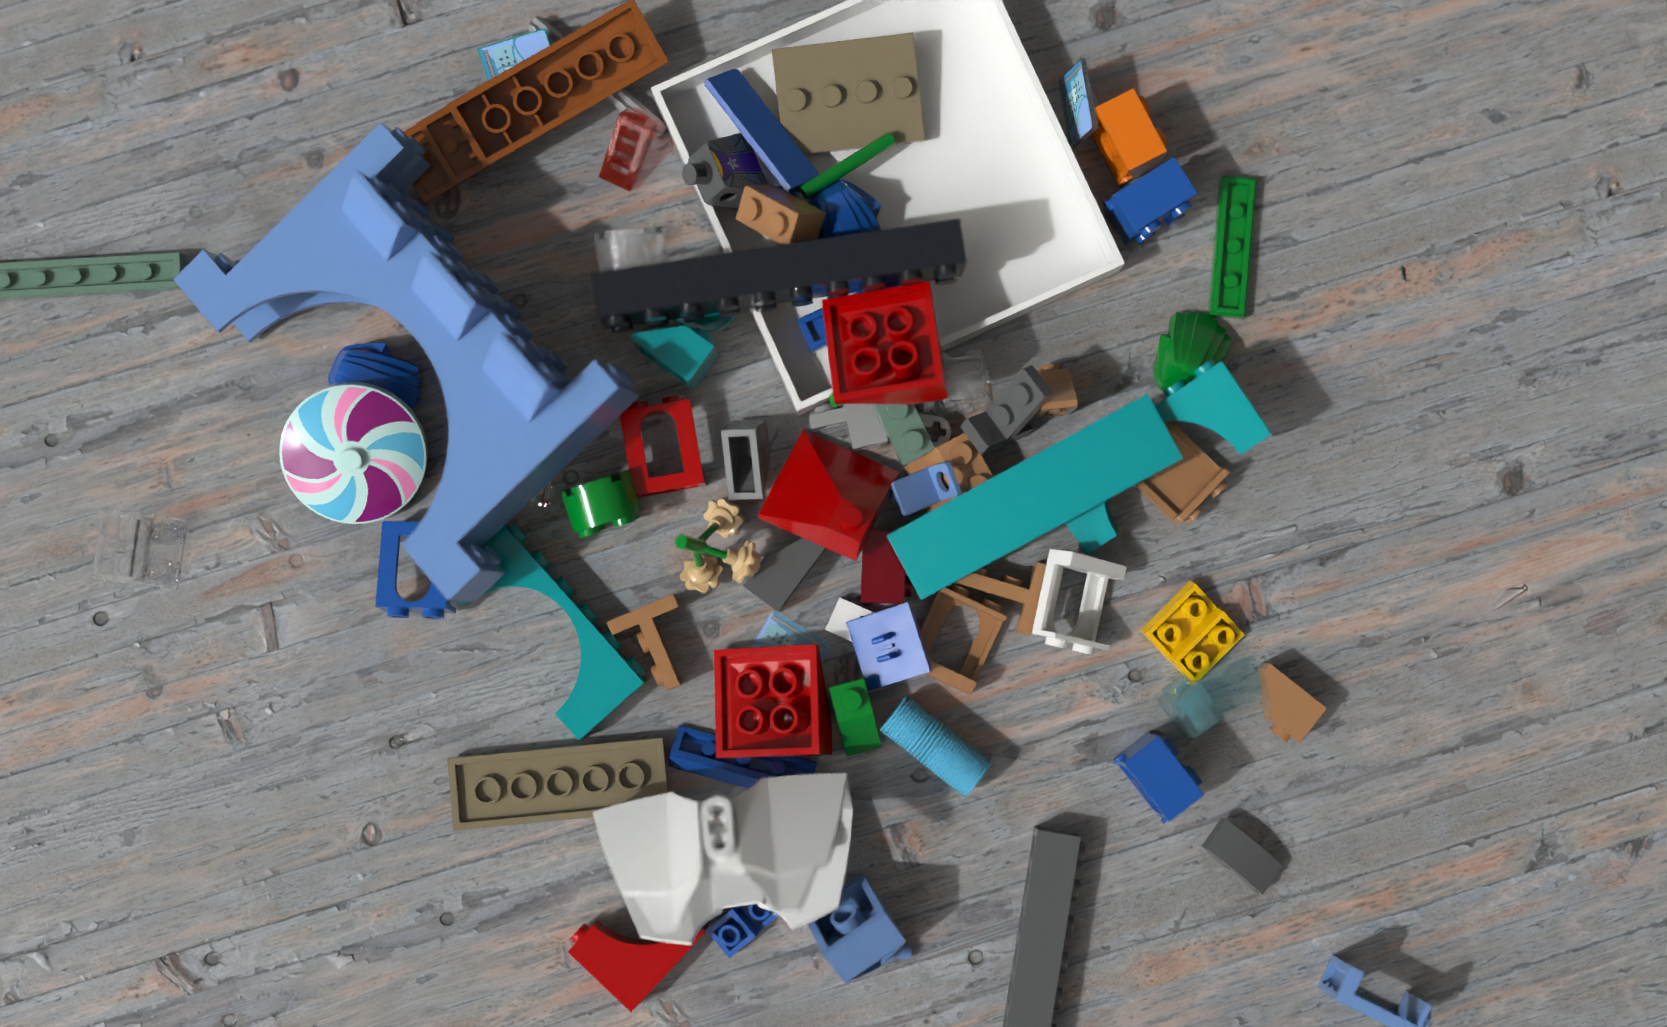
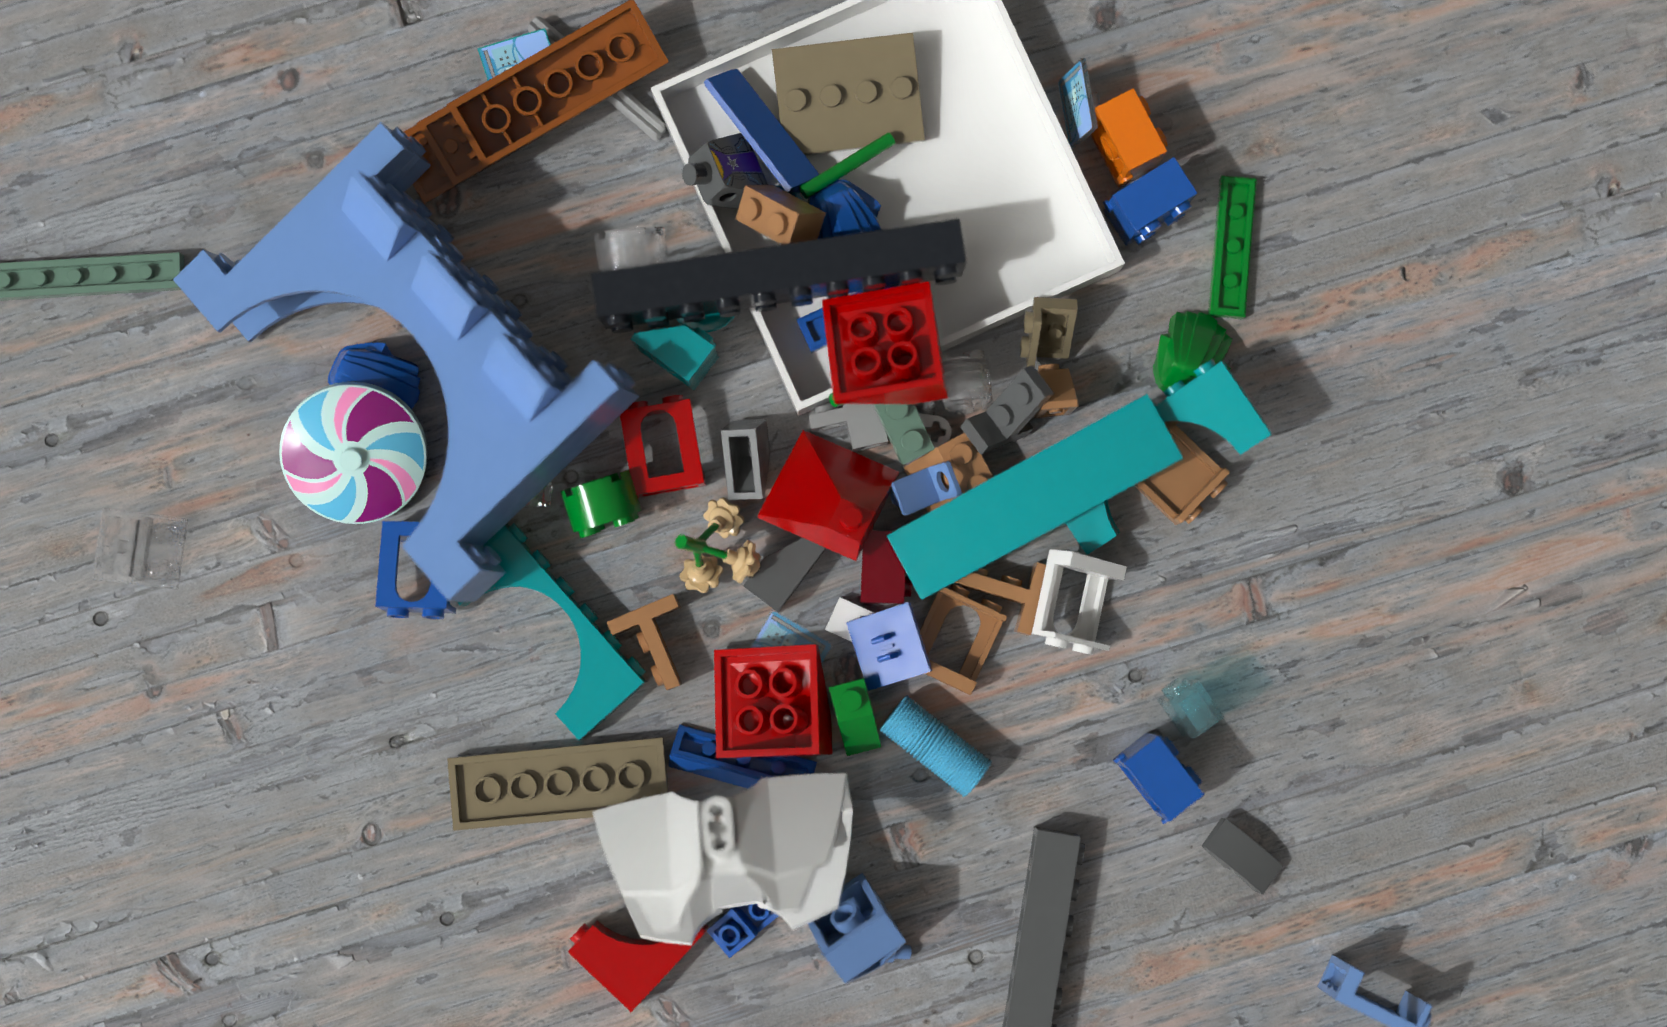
(637, 121): clear red slope -> none
(1048, 329): none -> dark tan bracket
(1192, 632): yellow slope -> none
(1287, 705): medium nougat slope -> none

